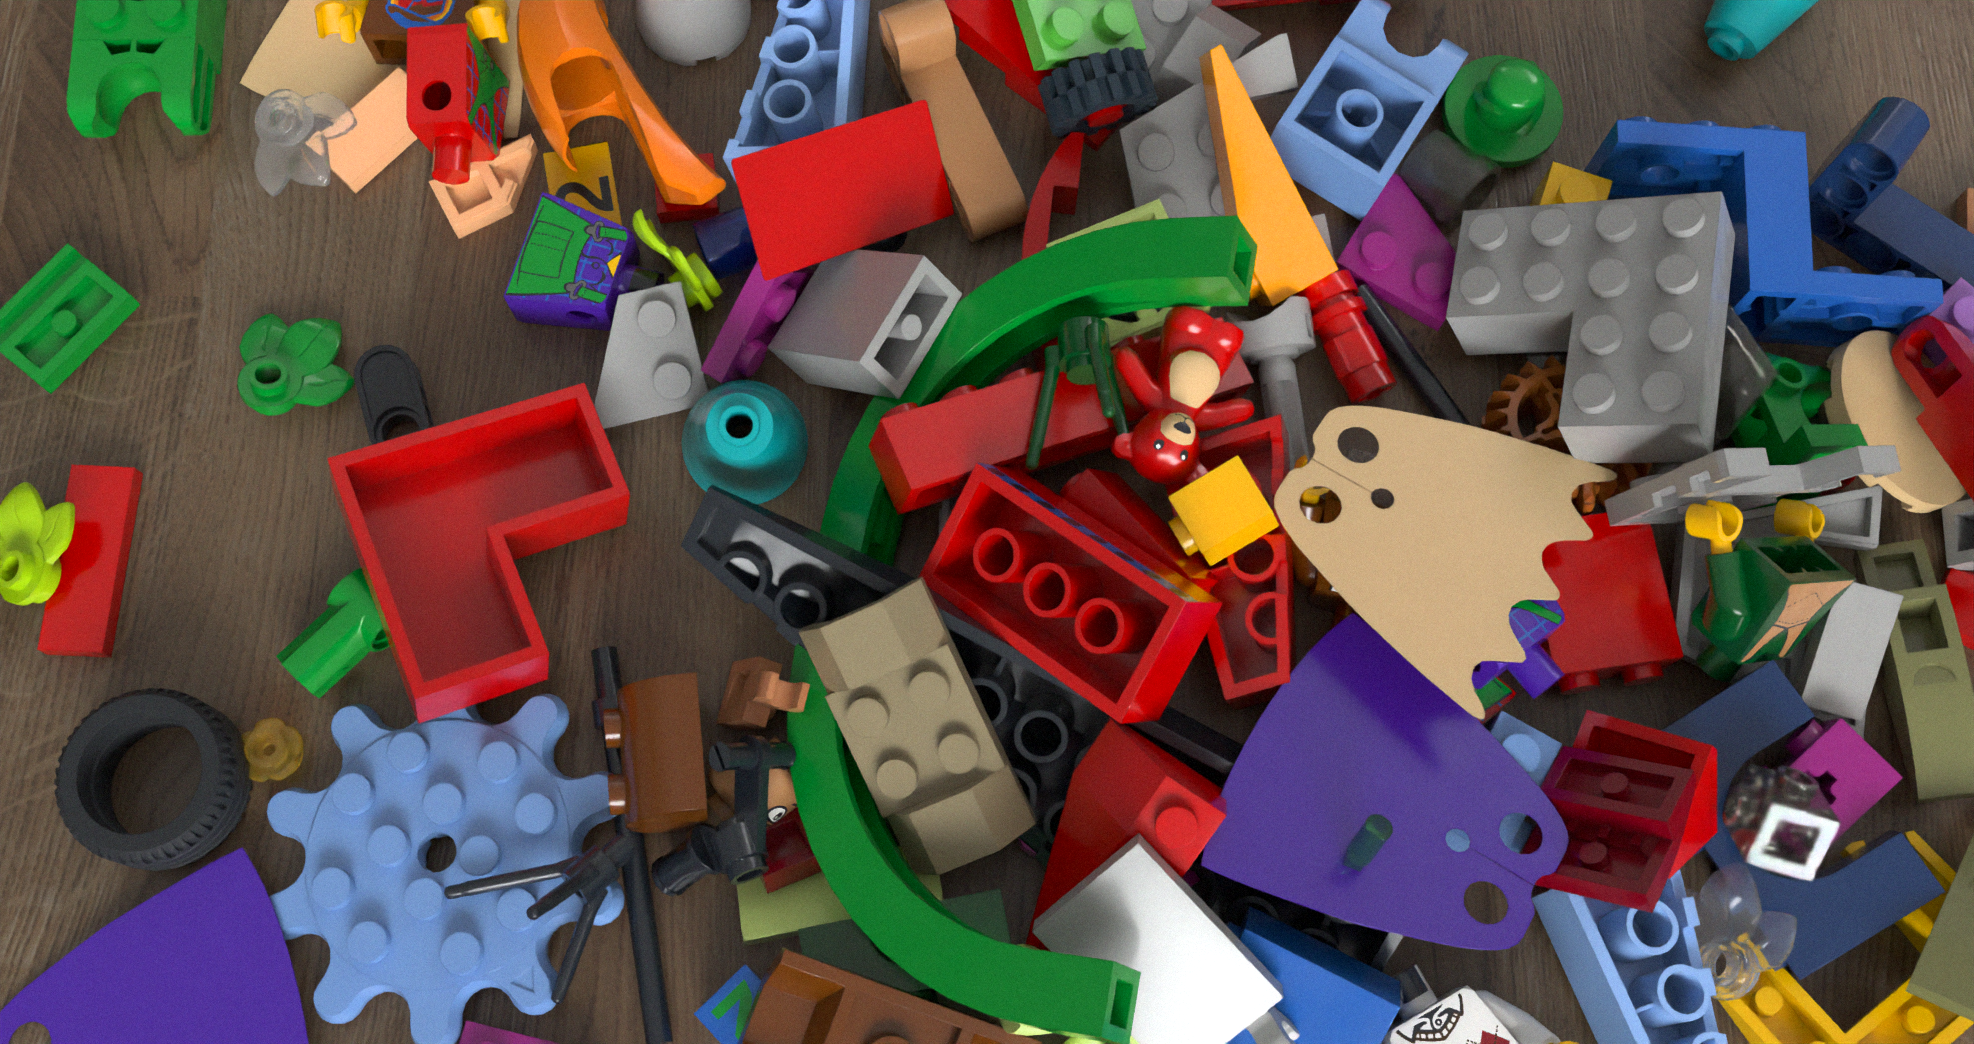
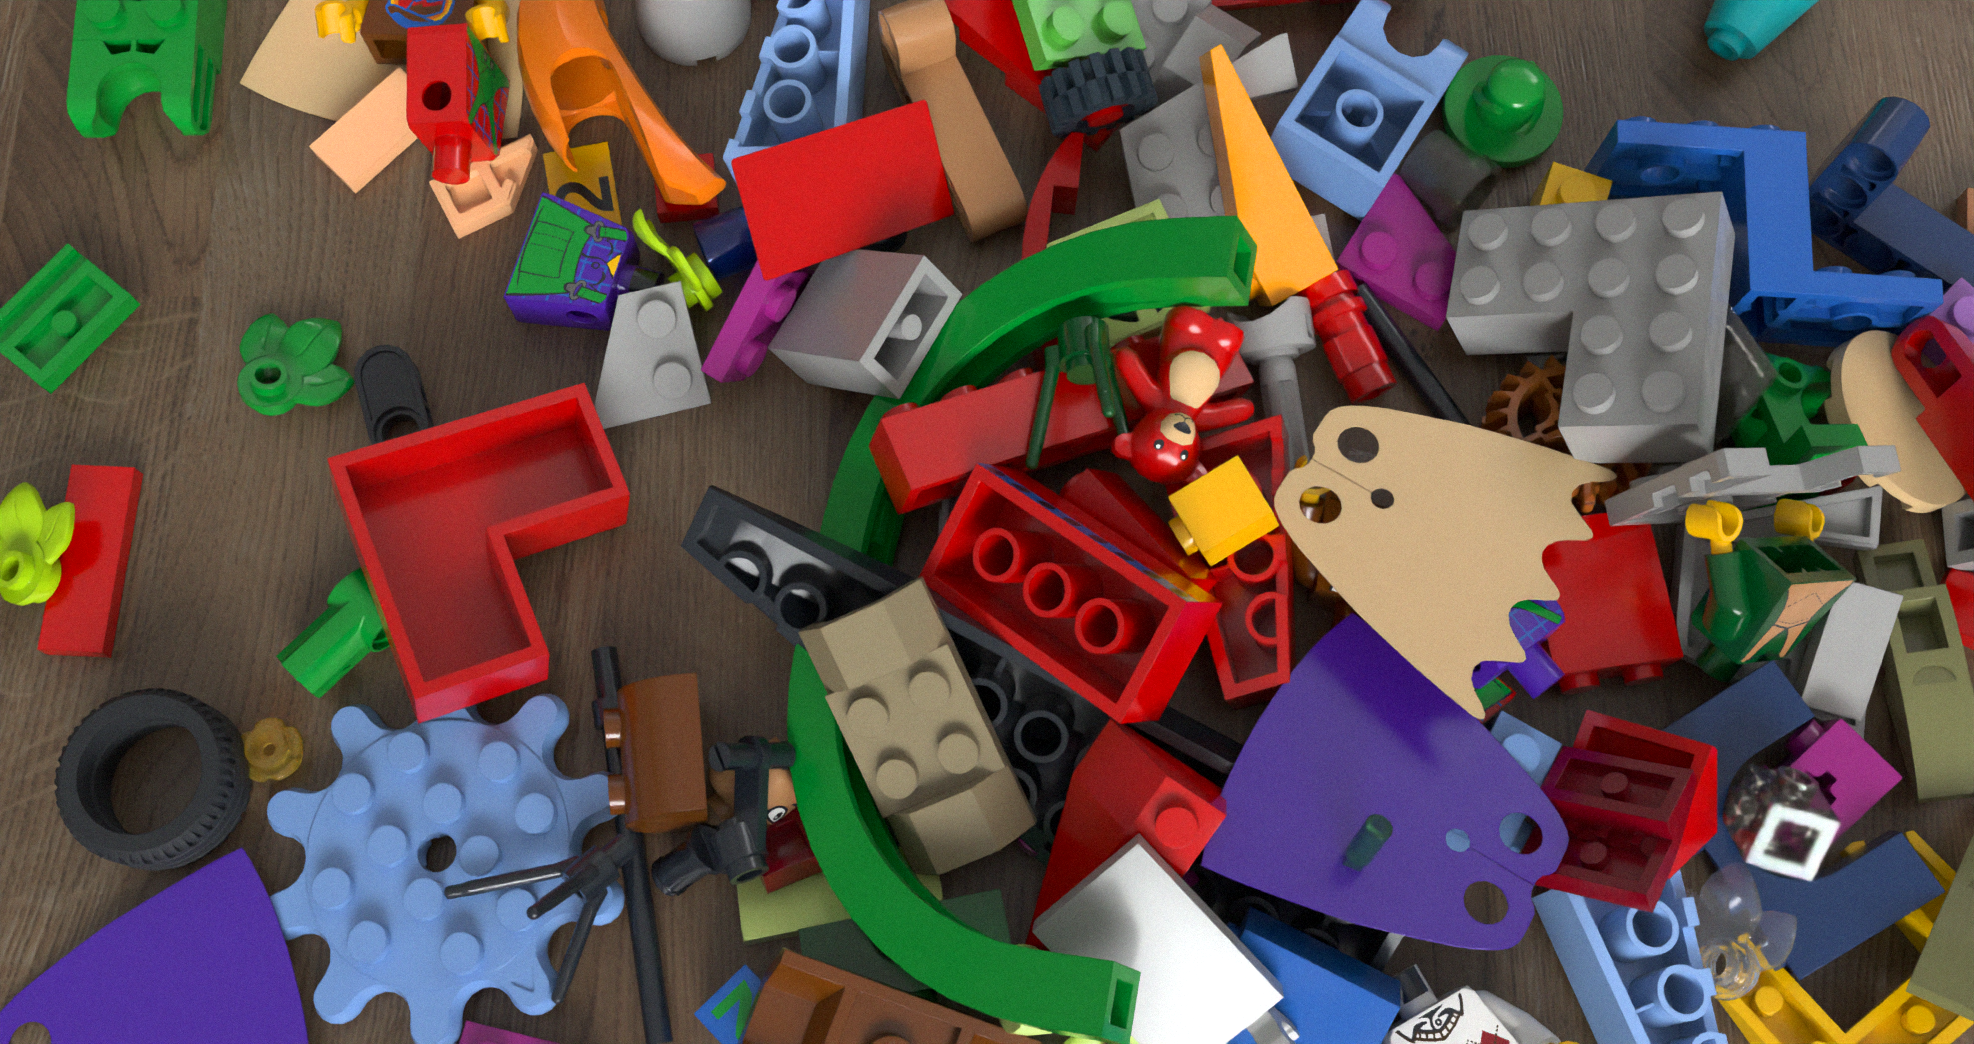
(295, 137): clear plate -> none
(752, 466): teal cone -> none
(756, 694): nougat plate -> none

